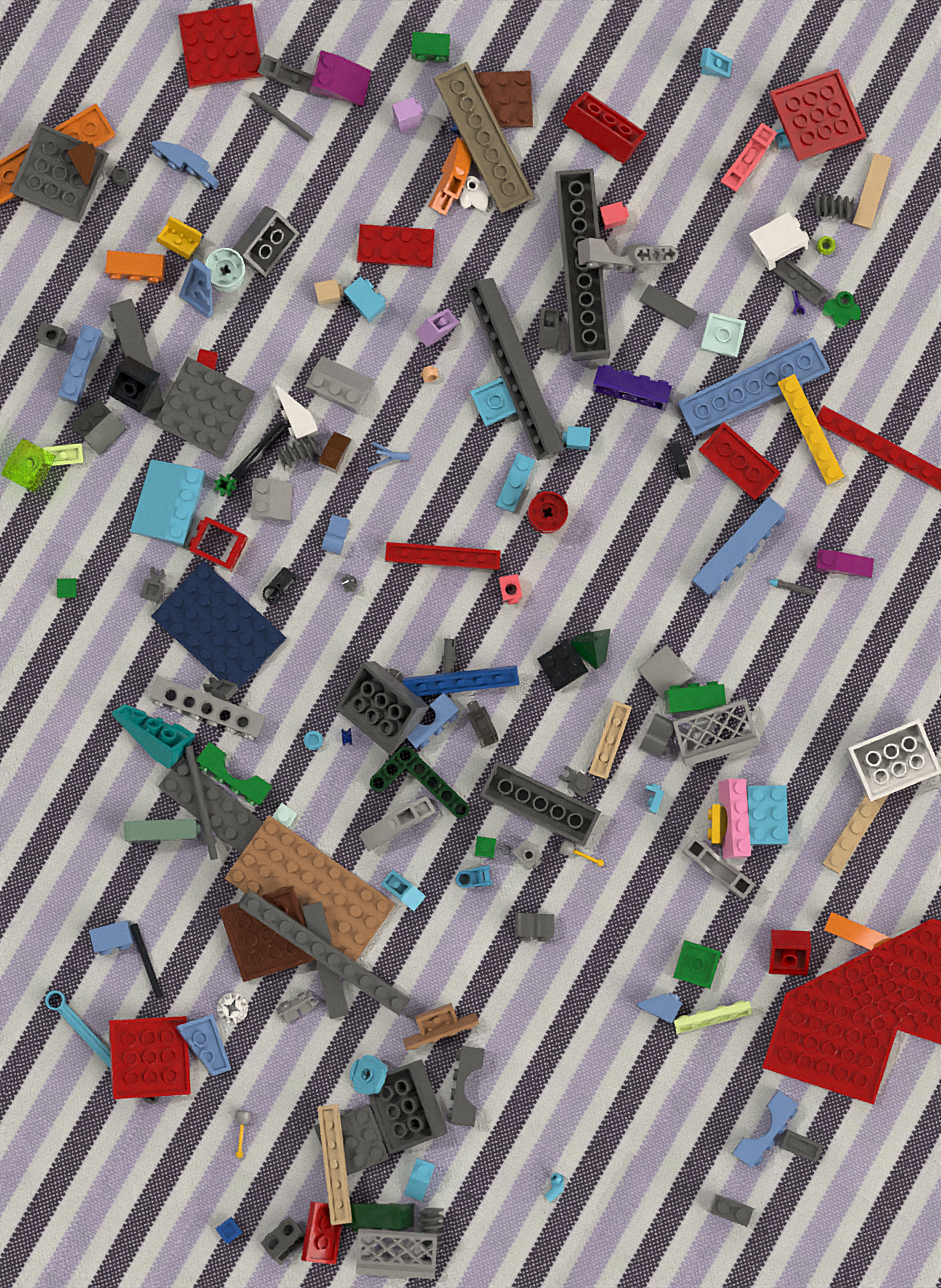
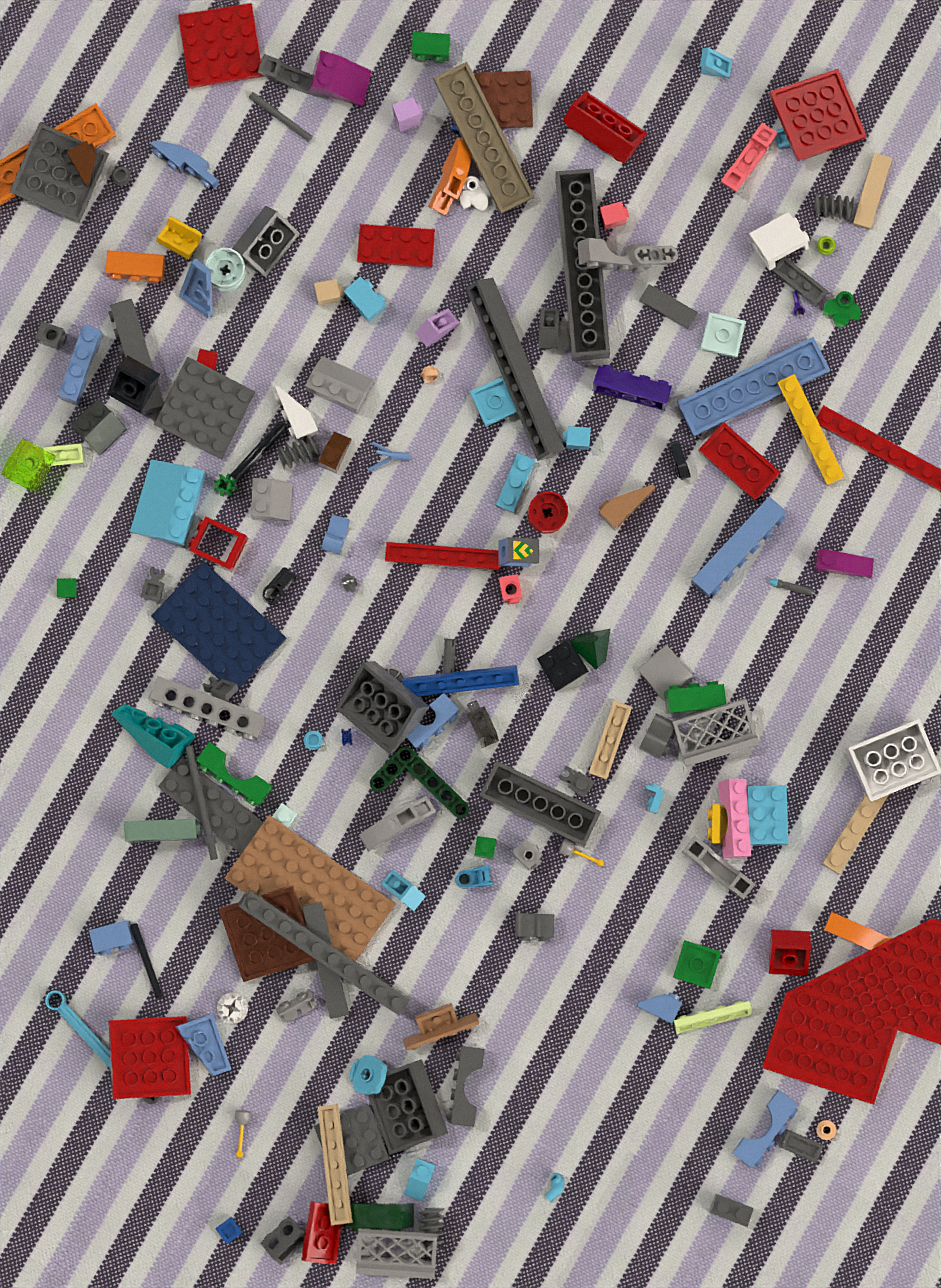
(518, 552): none -> piece
(622, 506): none -> medium nougat slope
(821, 1134): none -> light nougat plate

